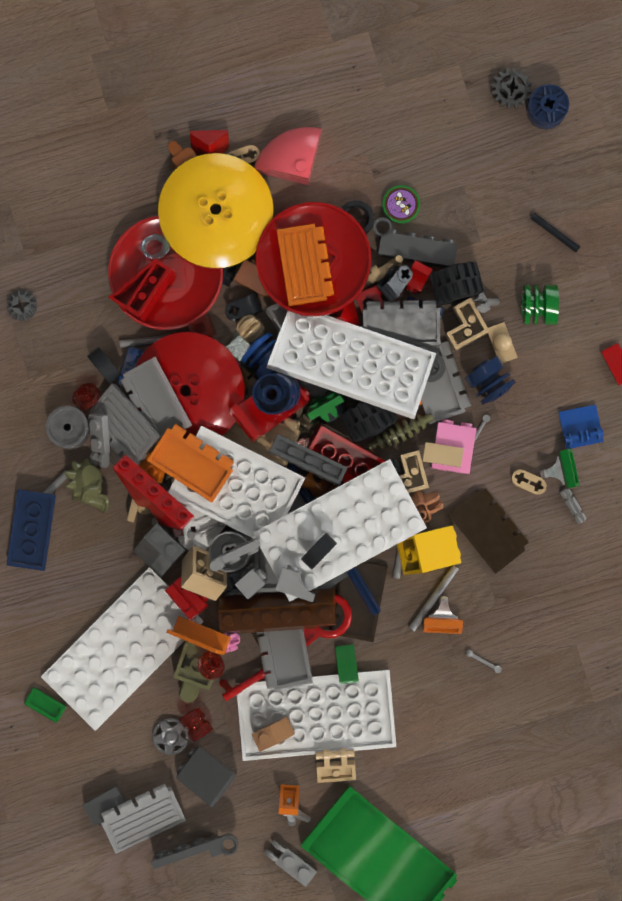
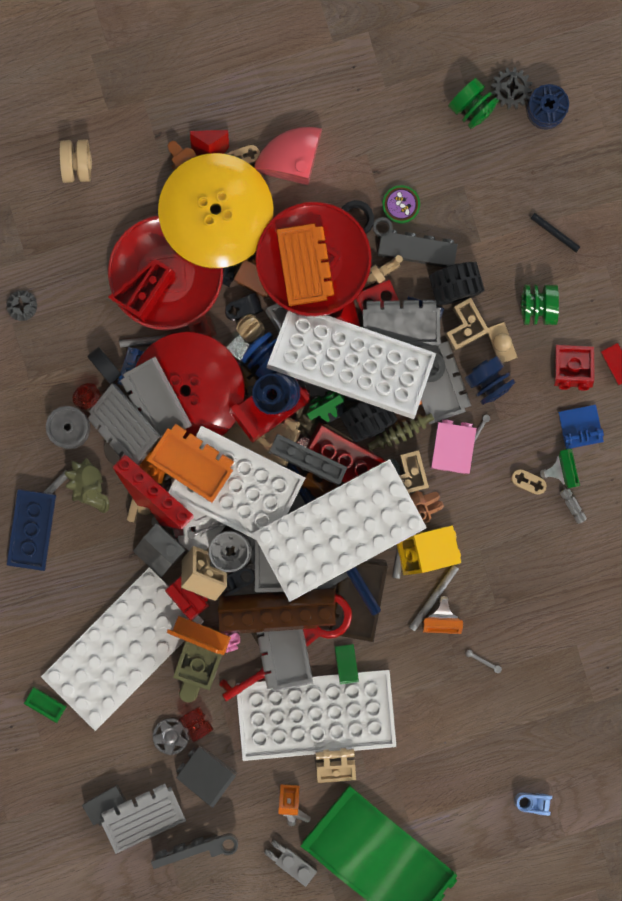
(72, 161): none -> tan wheel
(99, 440): light grey hinge -> none
(166, 247): clear light blue piece -> none
(211, 665): clear red plate -> none
(234, 555): light grey hinge -> none
(252, 582): light grey brick -> none
(273, 734): medium nougat slope -> none
(291, 584): light grey arch -> none
(318, 551): black tyre -> none
(395, 281): black piece -> none
(419, 277): red arch -> none
(443, 454): tan tile -> none
(473, 103): none -> green wheel
(485, 302): light grey bar -> none
(486, 530): dark brown hinge -> none
(536, 804): none -> light blue piece
(574, 367): none -> red plate

